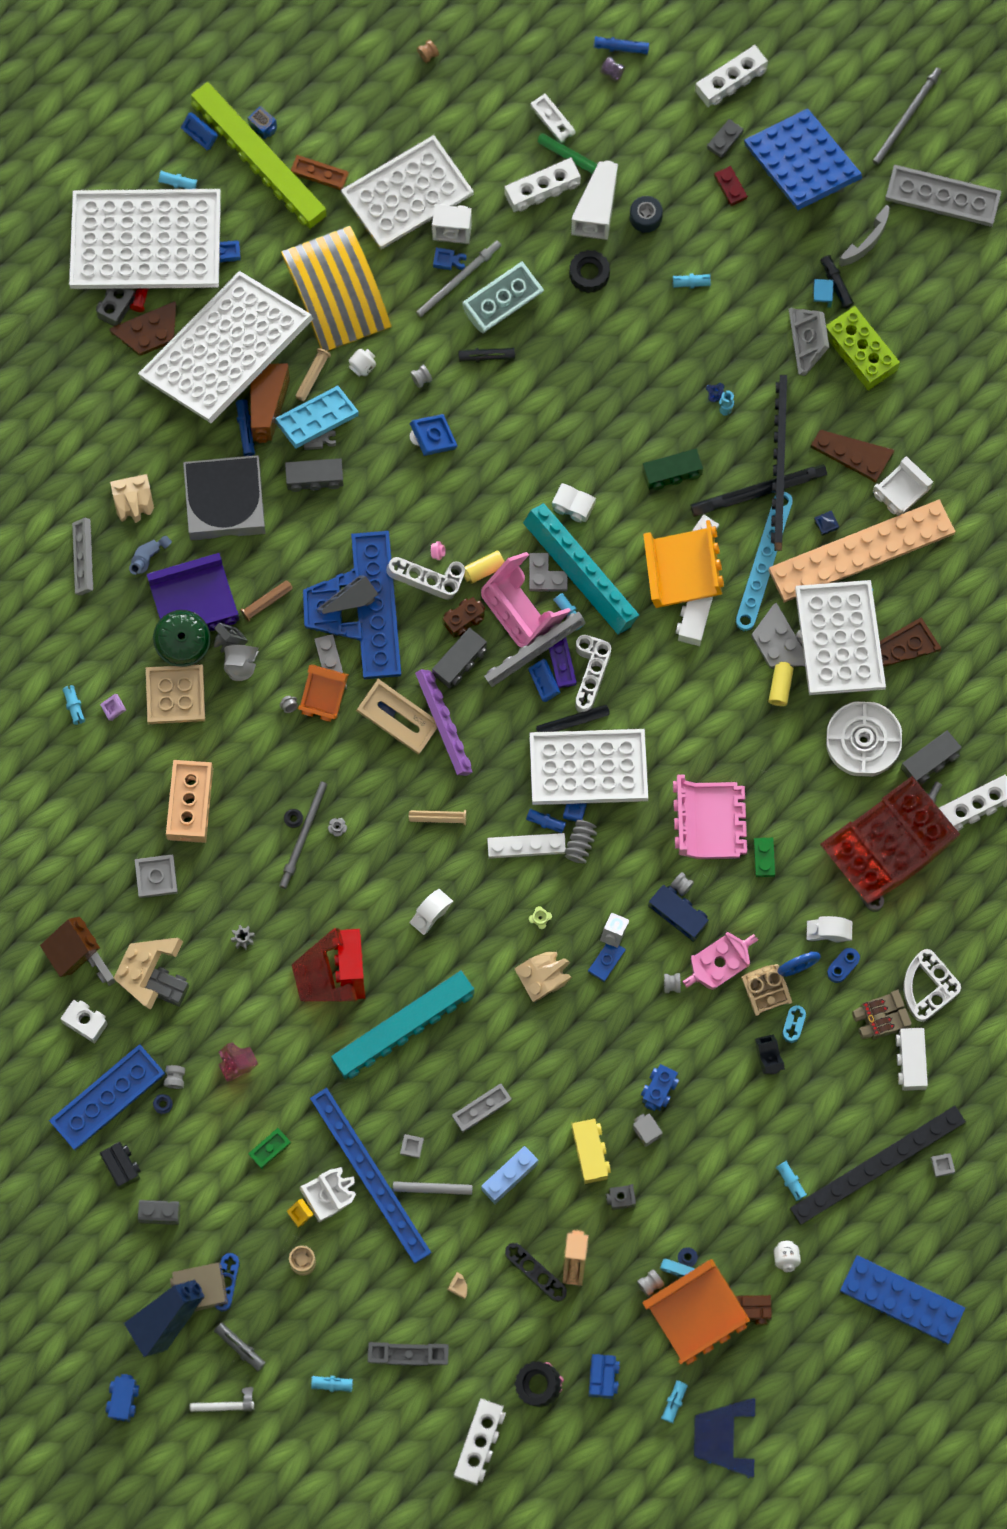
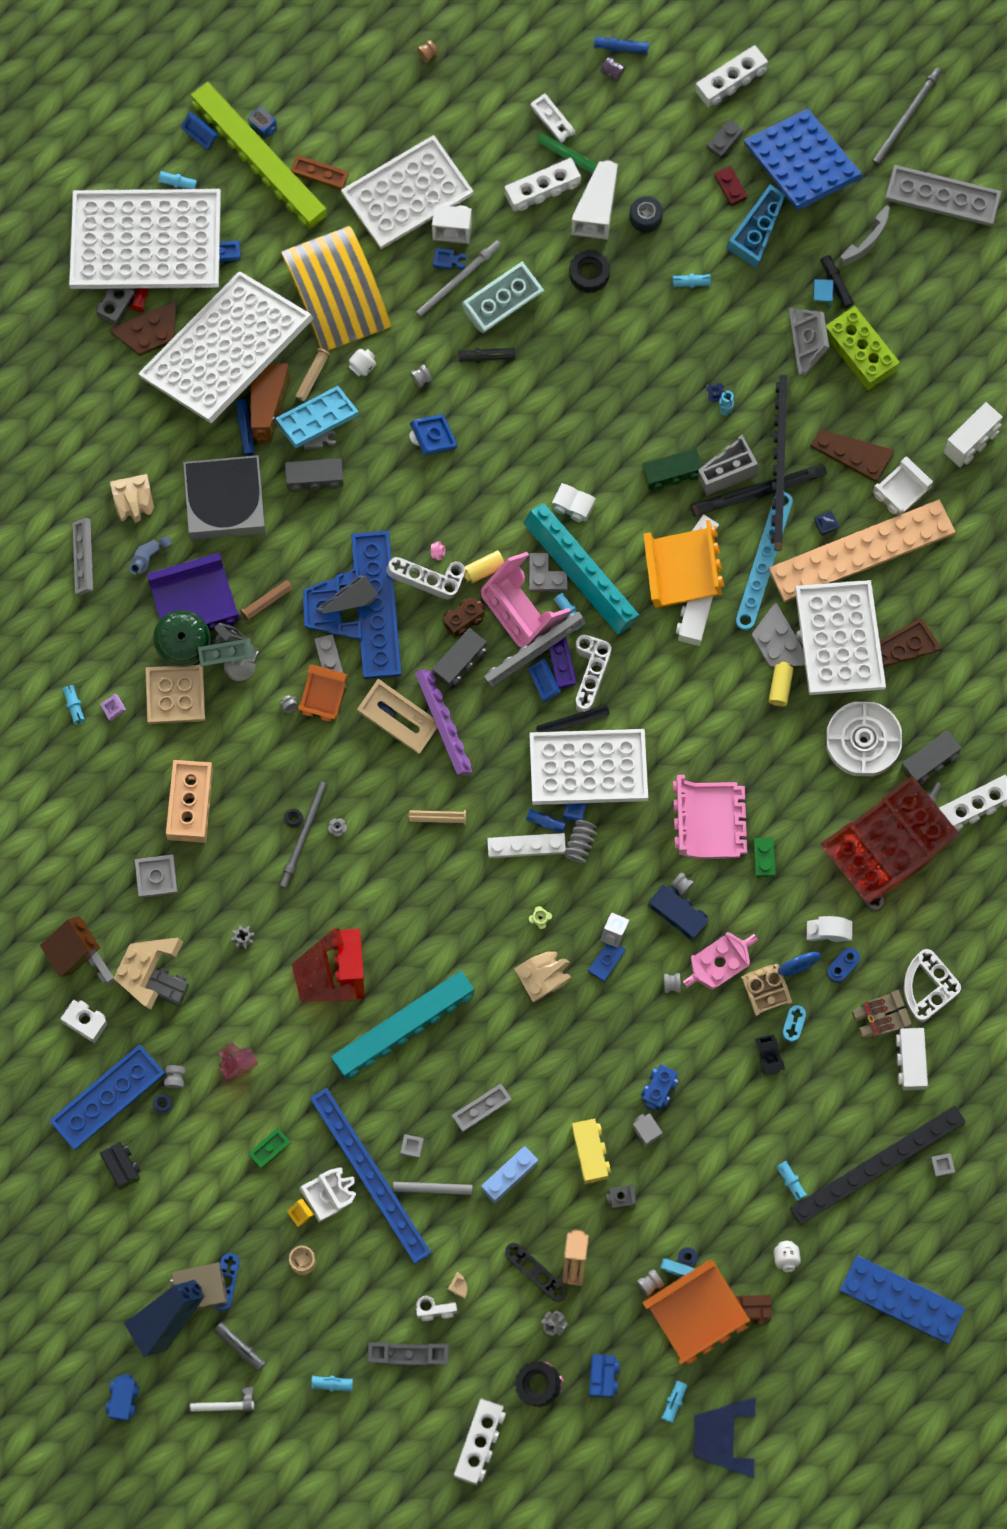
(159, 1212): dark grey brick -> none
(225, 652): none -> sand green plate
(430, 910): white brick -> none
(445, 1310): none -> white plate
(554, 1323): none -> light grey gear
(728, 468): none -> light grey wedge
(754, 231): none -> dark azure wedge
(973, 435): none -> white brick

